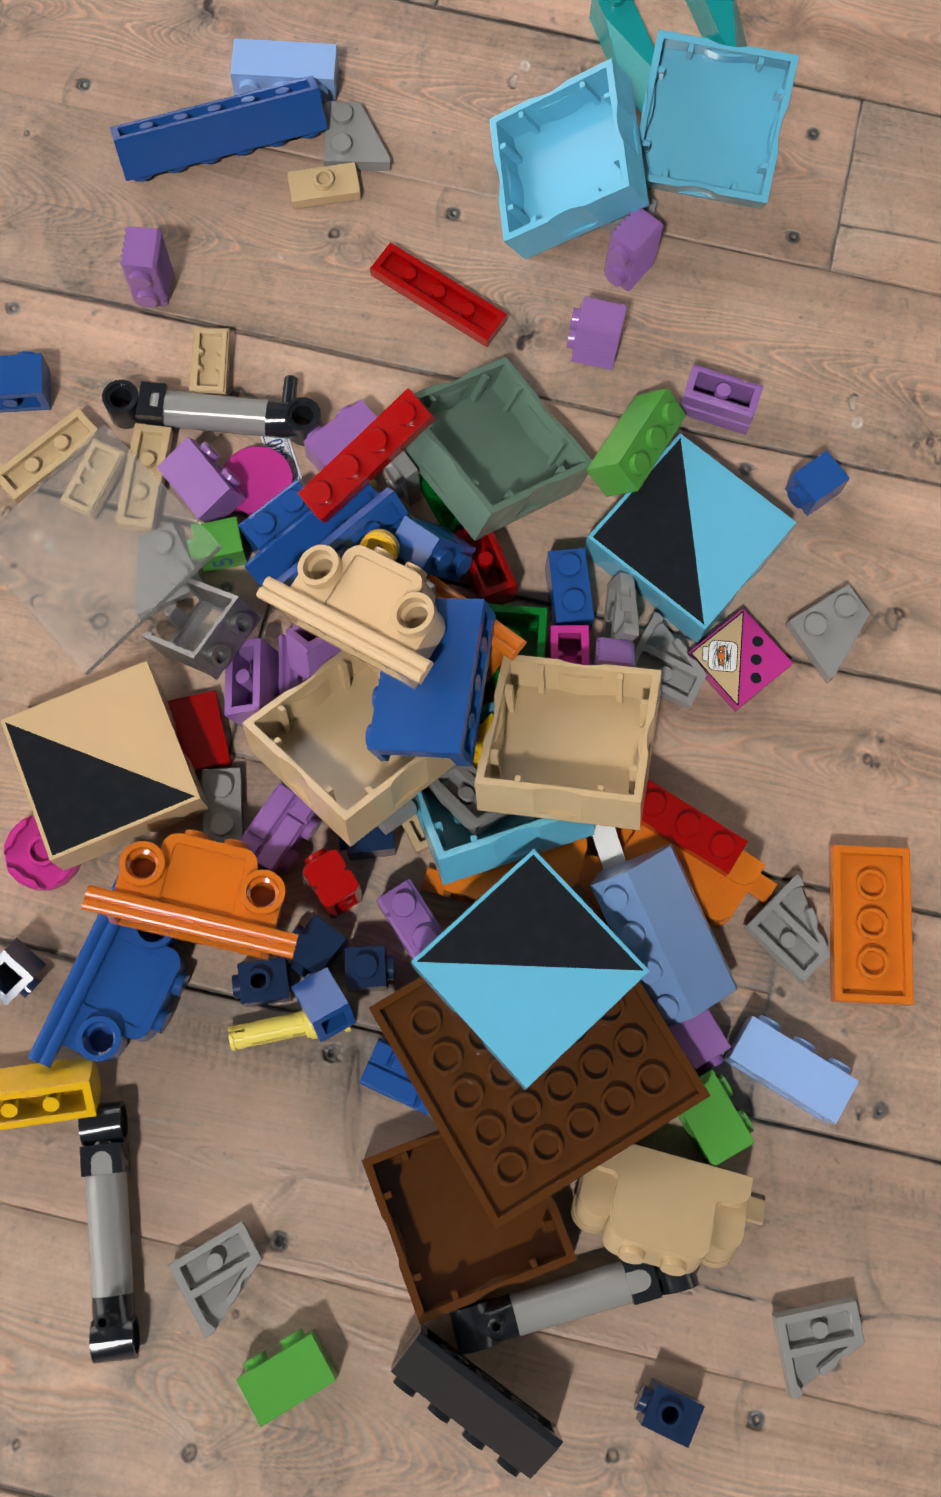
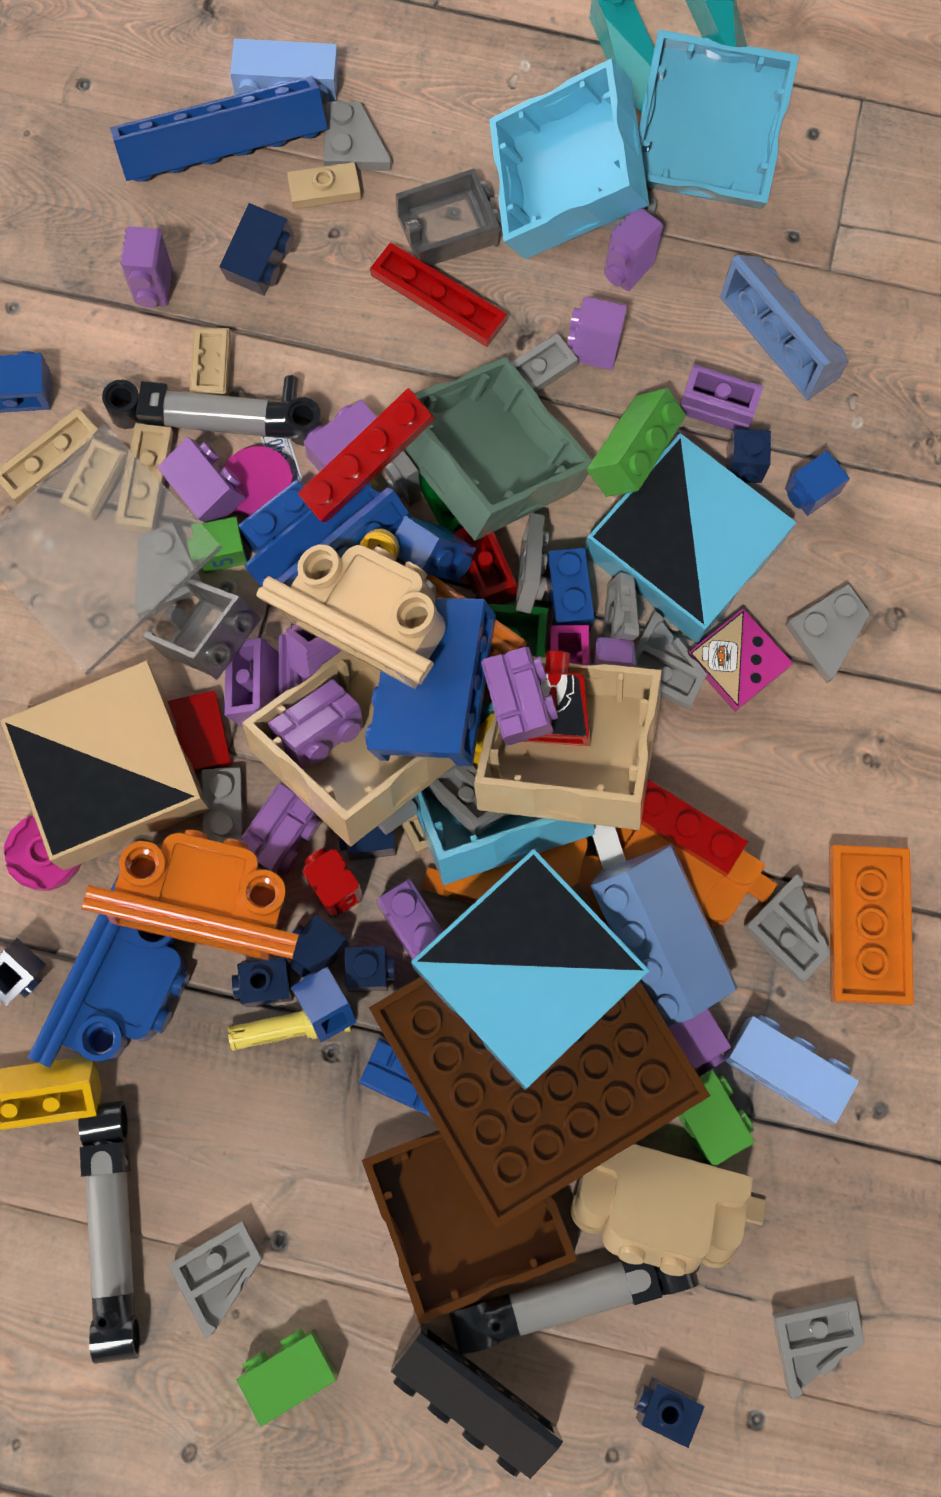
(257, 249): none -> dark blue brick
(317, 724): none -> medium lavender brick
(448, 217): none -> flat silver window
(518, 696): none -> medium lavender brick
(532, 564): none -> light grey plate
(546, 362): none -> light grey plate
(570, 702): none -> torso
(749, 454): none -> dark blue brick
(782, 325): none -> medium blue slope

